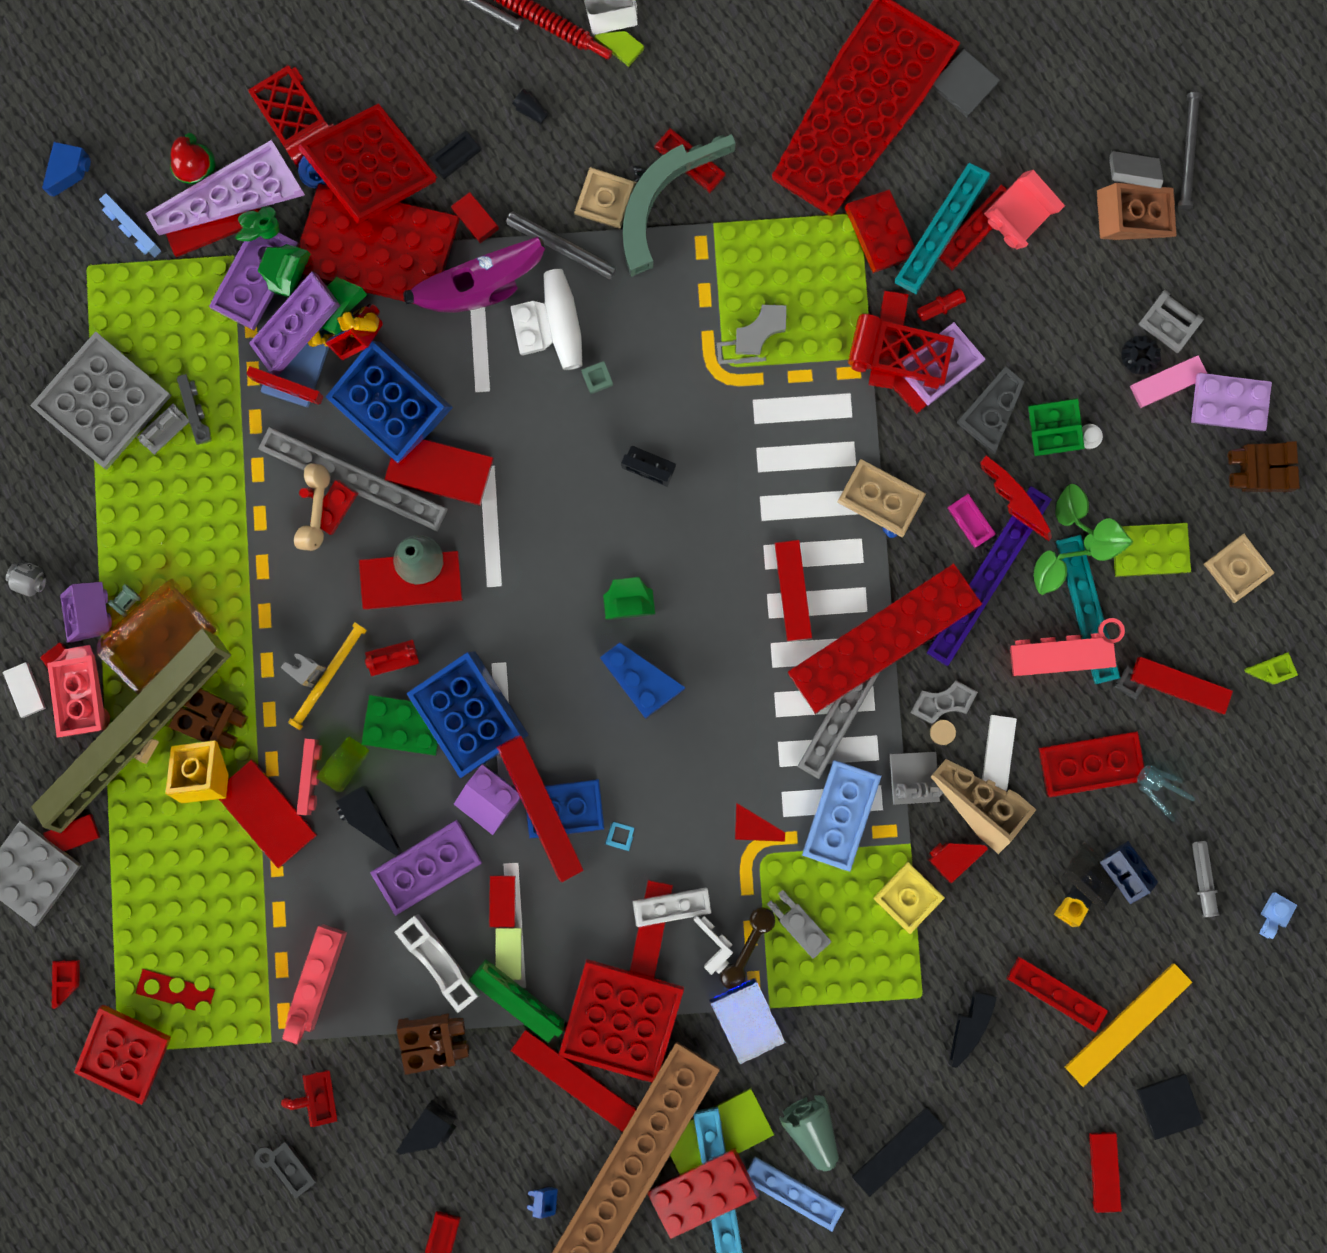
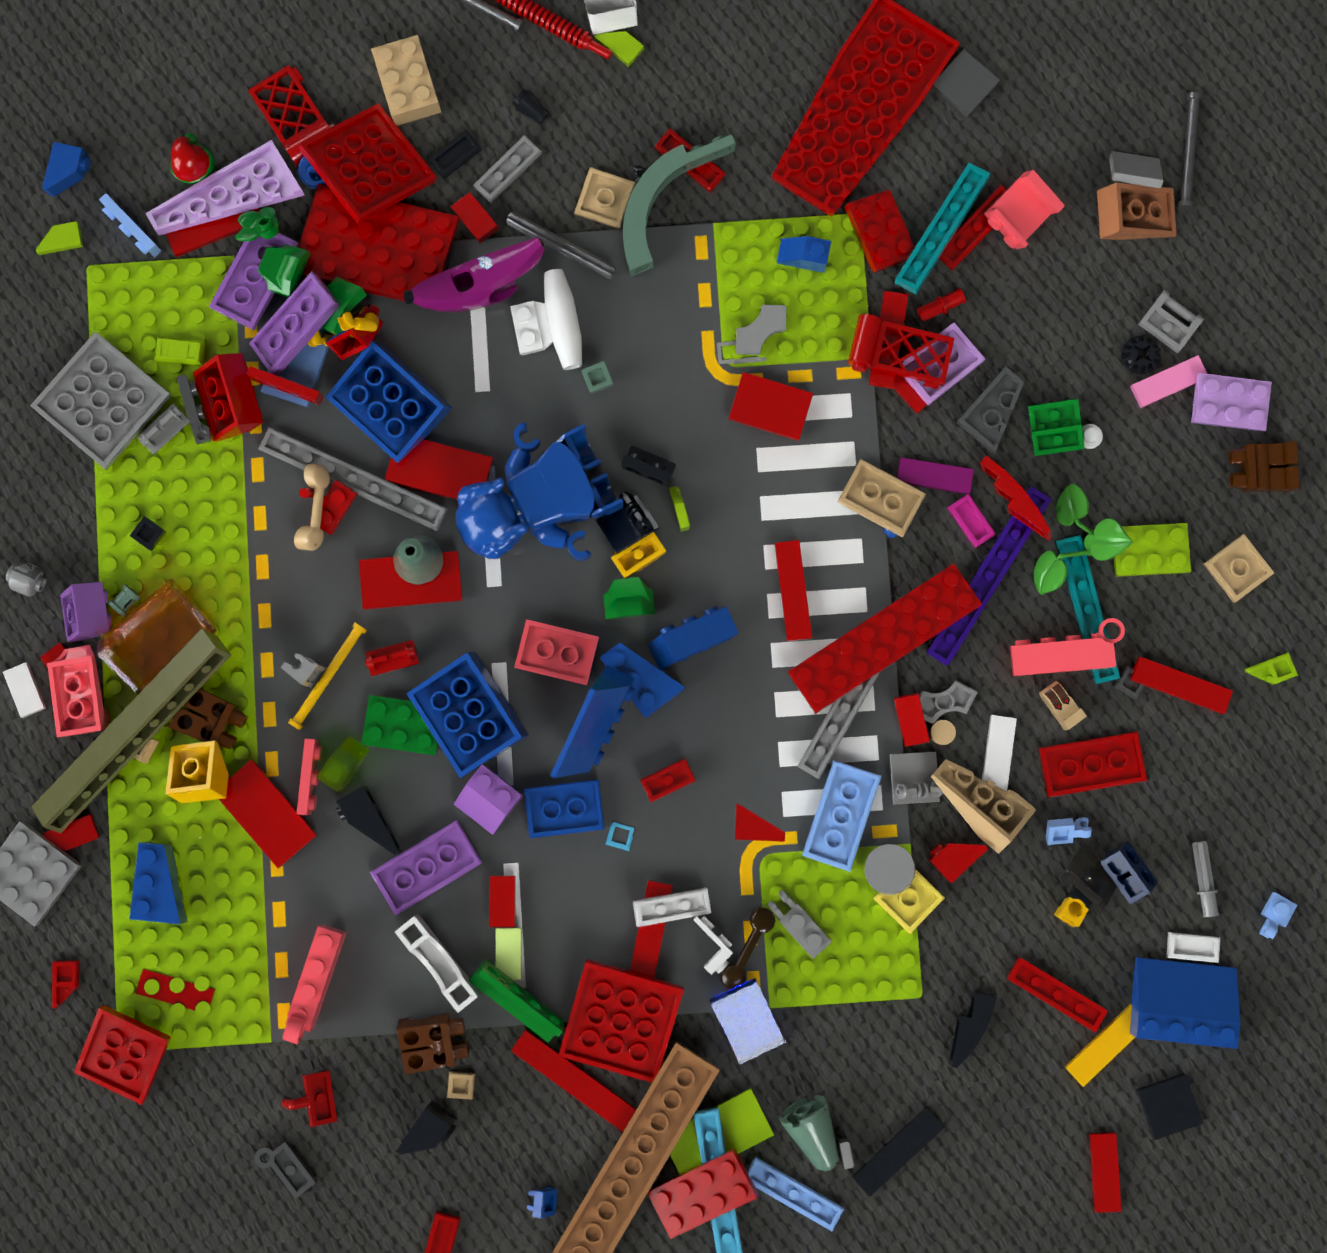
(61, 238): none -> lime tile
(148, 533): none -> black plate
(156, 886): none -> blue wedge
(179, 351): none -> lime tile
(227, 396): none -> red slope
(406, 80): none -> tan brick
(461, 1085): none -> tan tile
(507, 169): none -> light grey tile
(540, 808): red tile -> none
(541, 496): none -> blue piece
(556, 652): none -> coral plate
(594, 723): none -> blue slope
(627, 524): none -> black hinge
(638, 555): none -> yellow slope
(667, 780): none -> red plate
(680, 509): none -> lime tile
(692, 637): none -> blue wedge
(770, 406): none -> red tile
(804, 253): none -> blue slope
(846, 1154): none -> light grey tile
(890, 869): none -> light grey tile
(911, 719): none -> red tile
(935, 475): none -> magenta tile
(1062, 705): none -> tan leg
(1064, 830): none -> light blue plate
(1152, 779): clear light blue plant -> none
(1185, 1003): none -> blue slope
(1193, 947): none -> white tile

